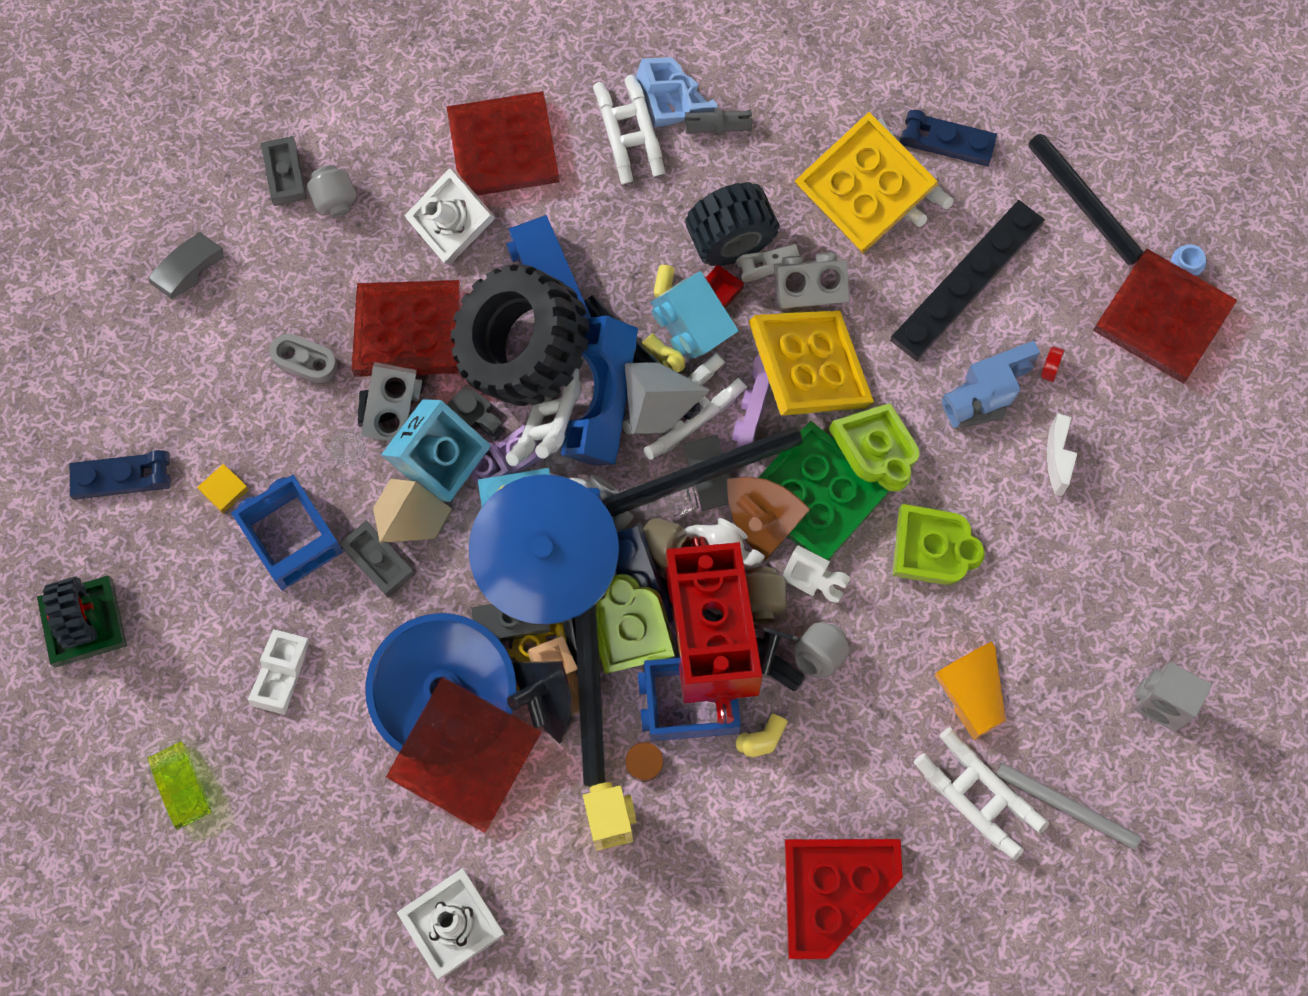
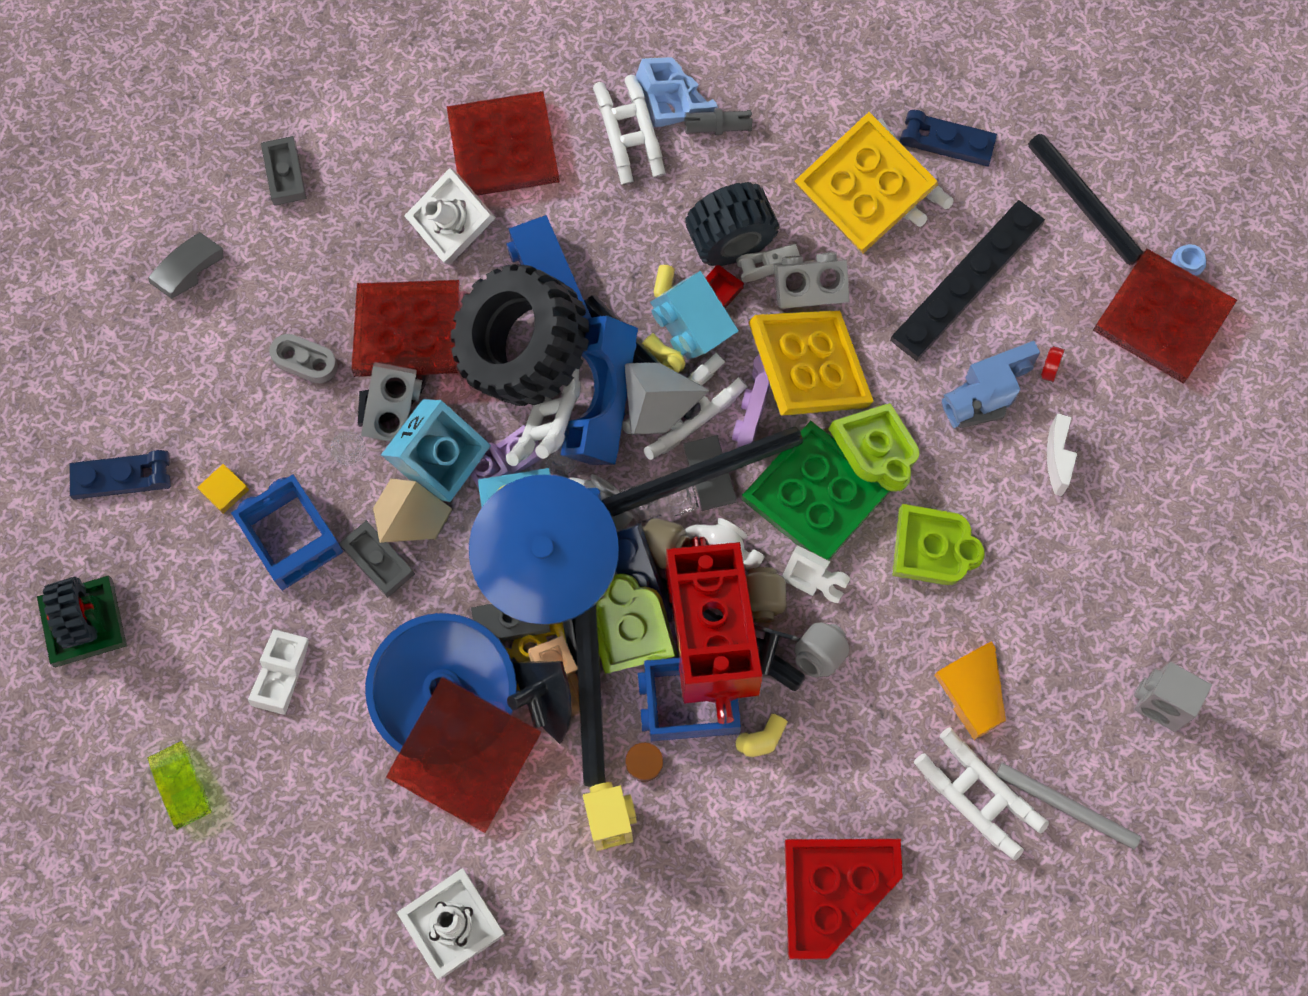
(331, 191): light grey head -> none
(476, 411): dark grey plate -> none
(764, 511): dark orange shield -> none

